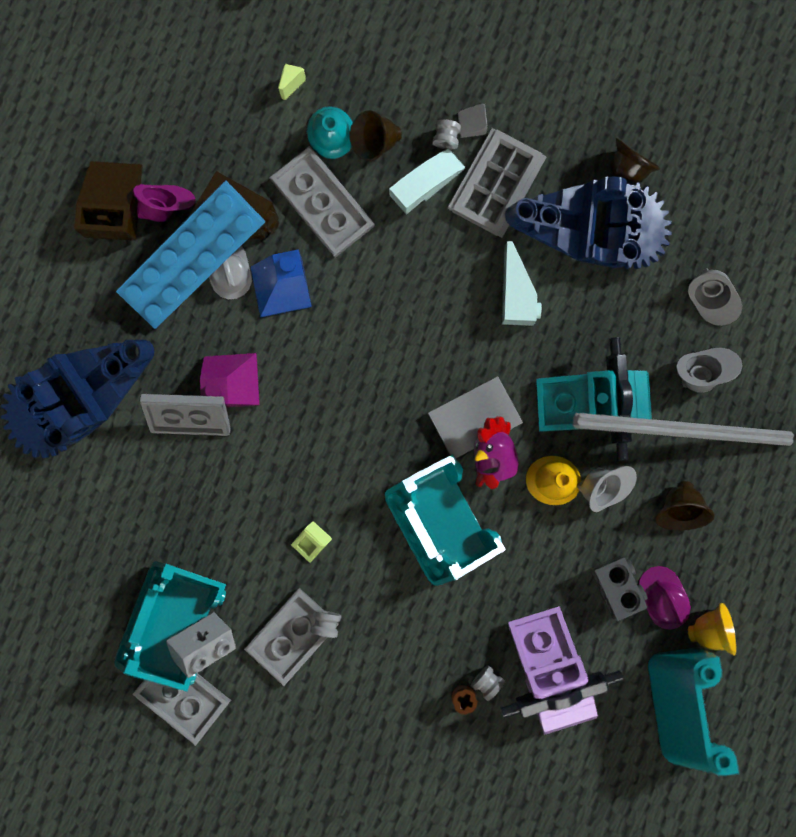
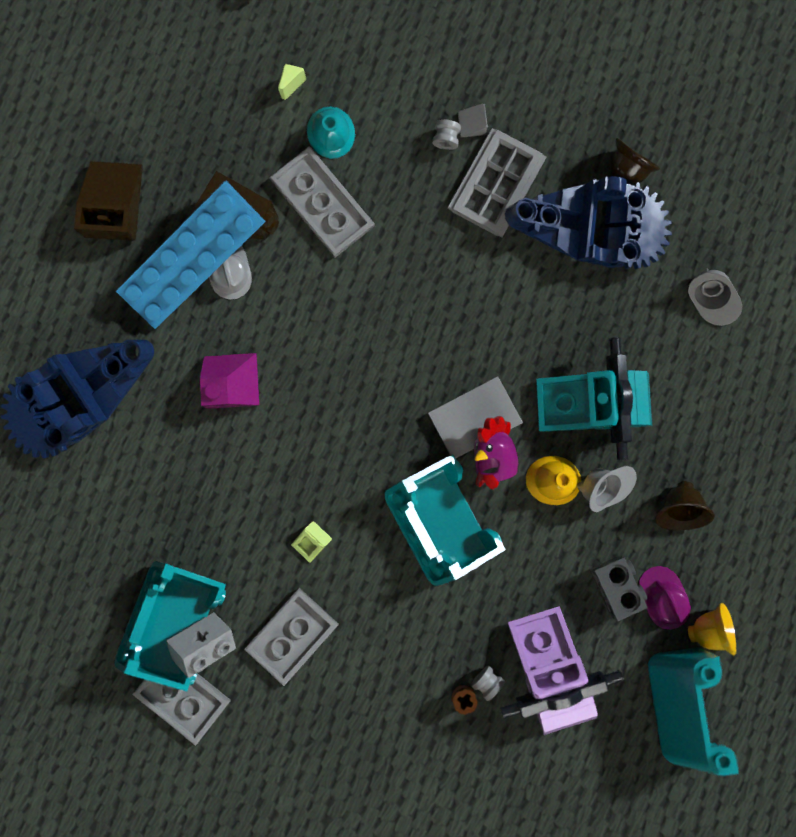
(161, 201): magenta piece -> none
(185, 414): light grey tile -> none
(281, 284): blue slope -> none
(325, 623): light grey wheel -> none
(373, 135): dark brown hat -> none
(425, 180): light aqua slope -> none
(519, 295): light aqua slope -> none
(682, 429): light grey axle -> none
(708, 368): light grey piece -> none

